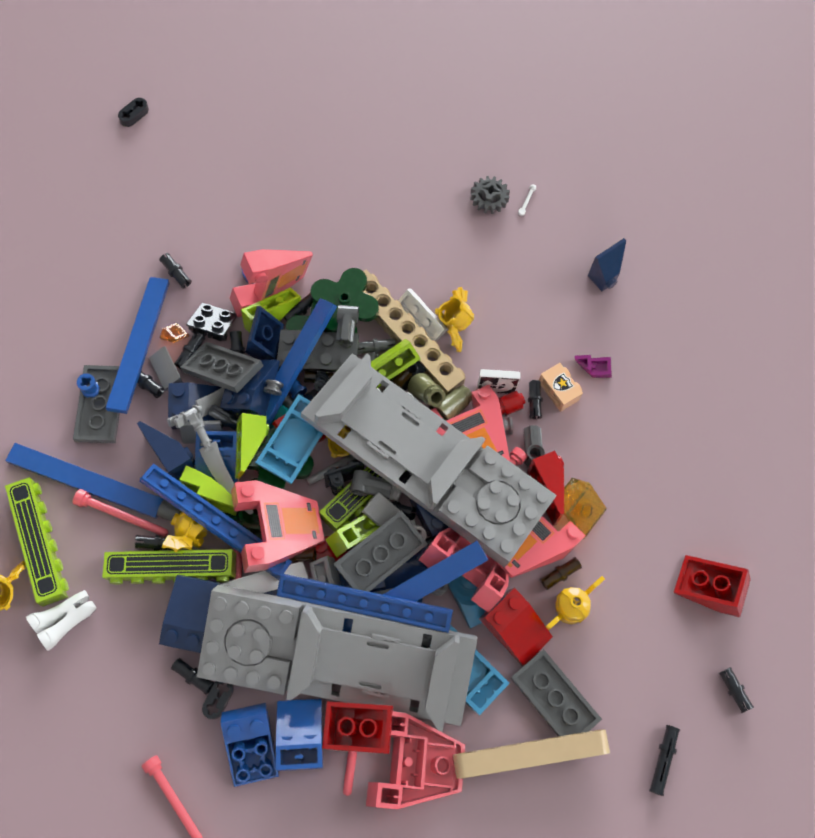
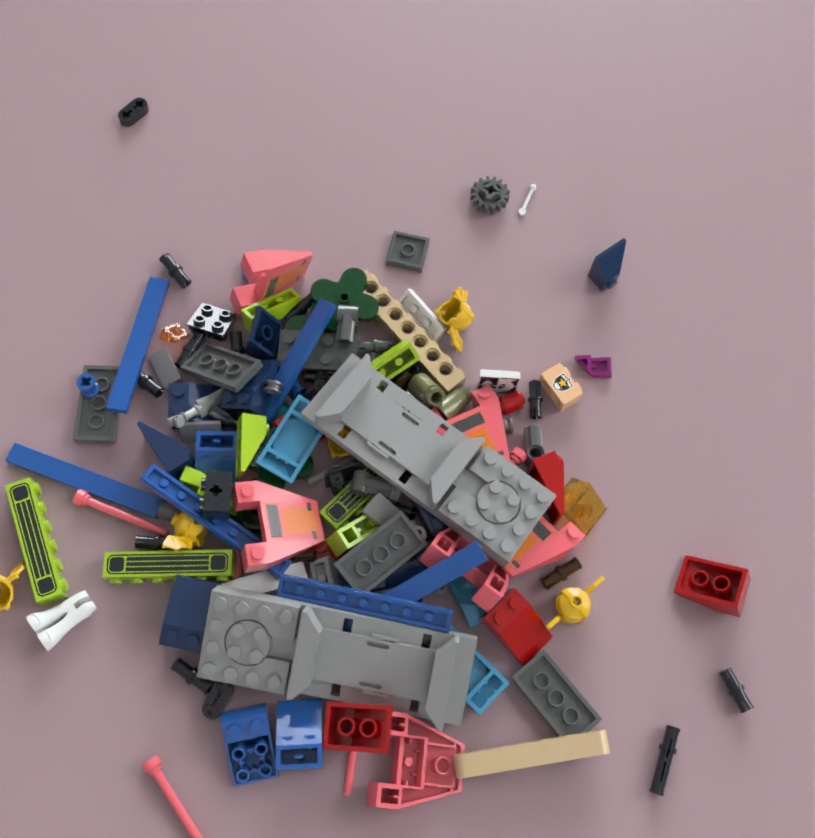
(211, 455): light grey sword -> none
(216, 506): none -> black brick
(407, 251): none -> dark grey tile

